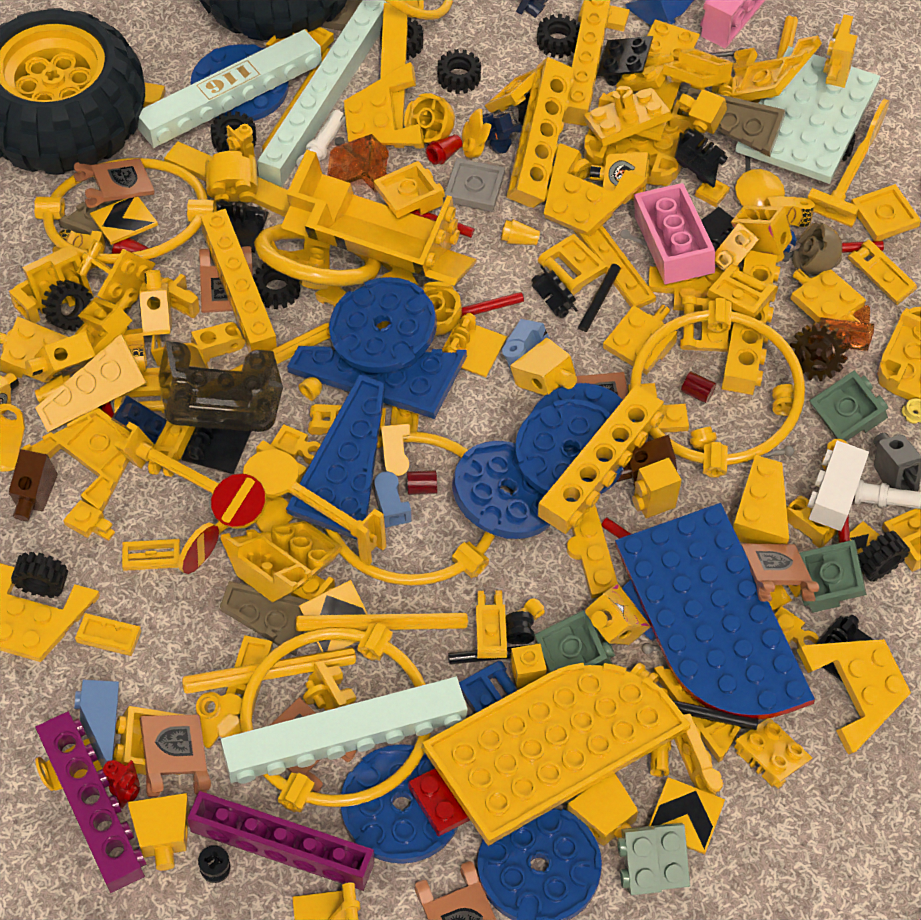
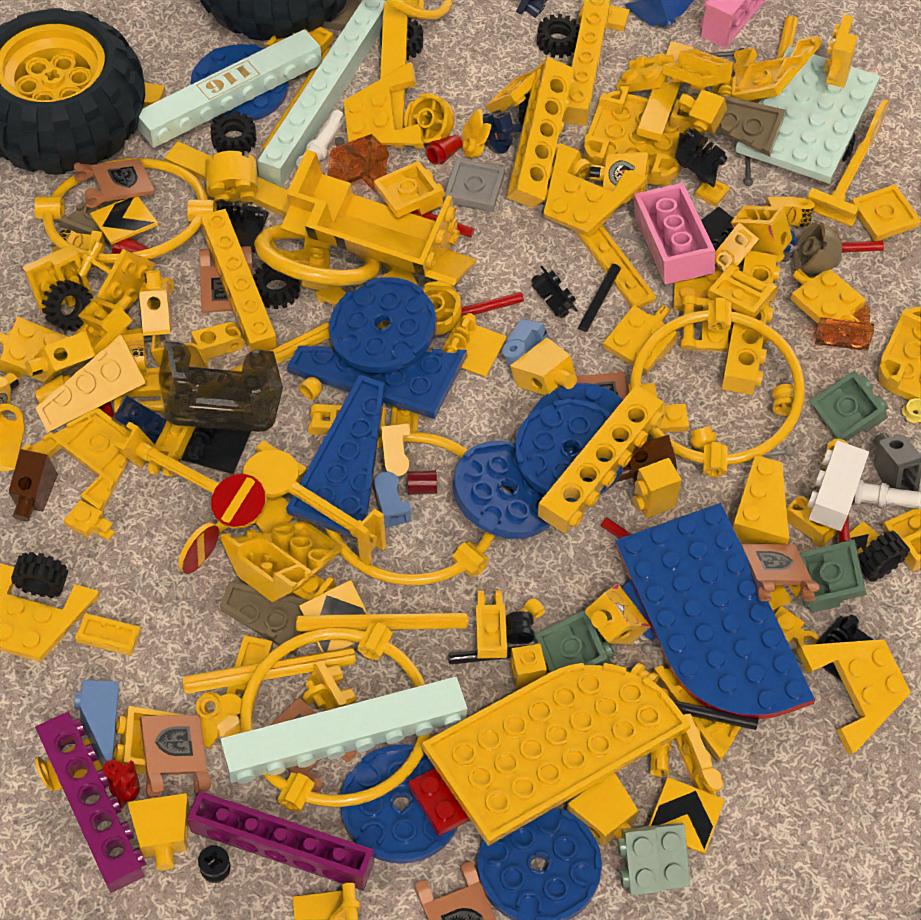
(25, 302): yellow bracket -> none
(156, 561): yellow tile -> none
(183, 299): yellow bracket -> none
(241, 140): yellow hinge -> none
(295, 443): yellow plate -> none
(459, 81): black tyre -> none
(480, 691): blue plate -> none
(519, 233): yellow cone -> none
(577, 258): yellow plate -> none
(591, 548): yellow hinge -> none
(624, 57): black hinge -> none
(627, 115): yellow plate -> none
(656, 283): yellow tile -> none
(670, 39): yellow hinge -> none
(698, 387): dark red piece -> none
(757, 185): yellow dish -> none
(773, 751): yellow hinge -> none
(826, 358): dark brown gear -> none
(883, 272): yellow plate -> none

